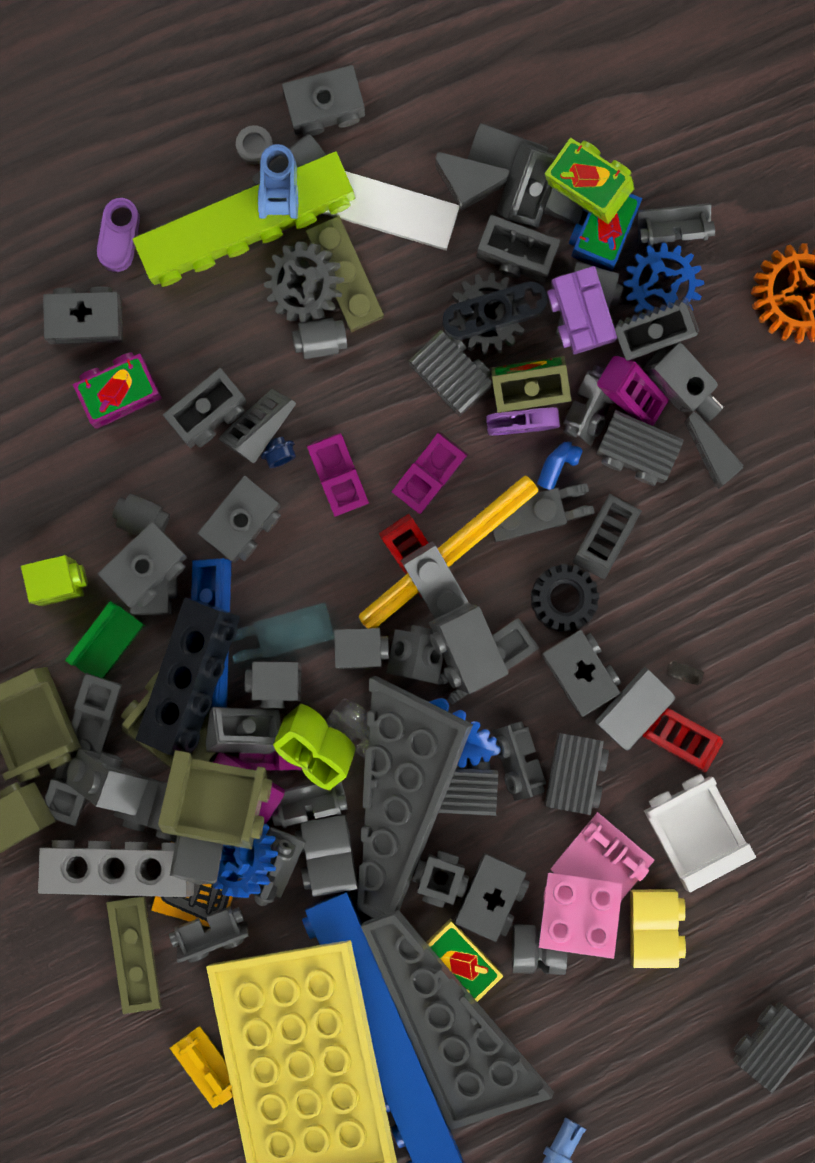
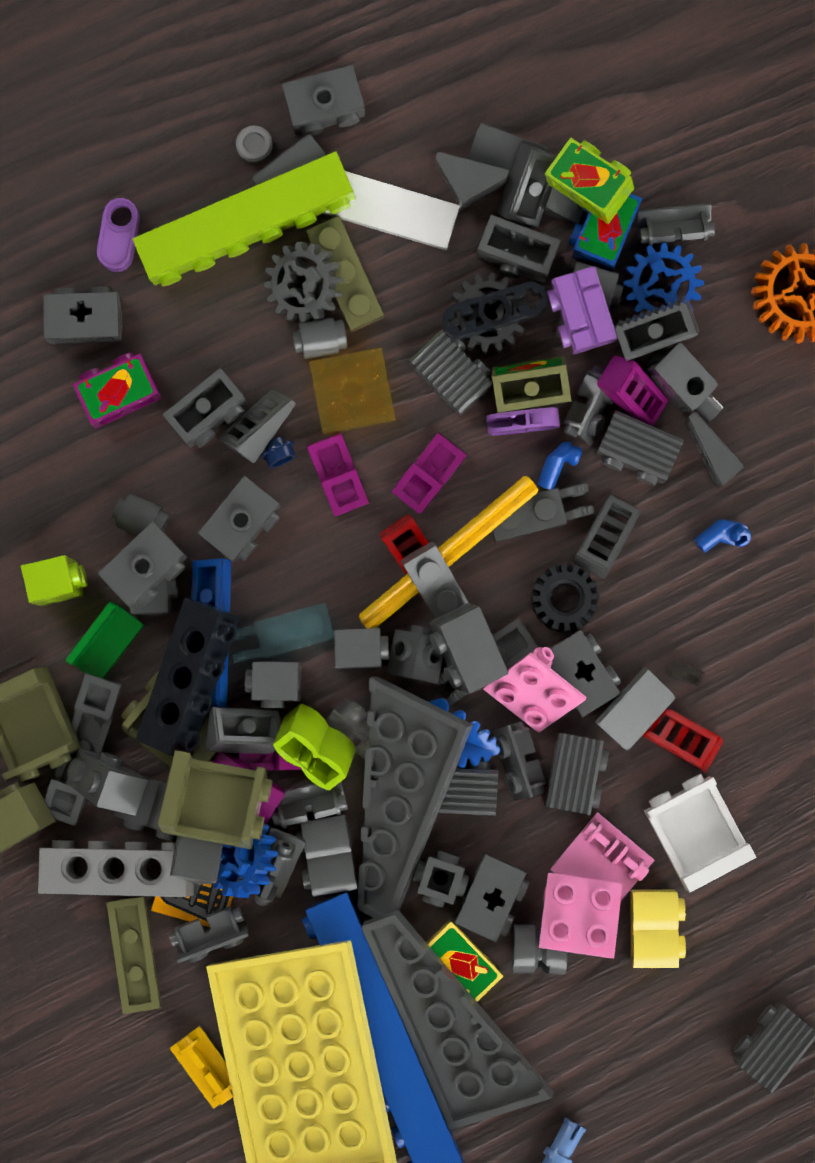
(278, 190): medium blue piece -> none
(352, 391): none -> clear yellow plate
(535, 690): none -> bright pink hinge
(725, 532): none -> blue arm

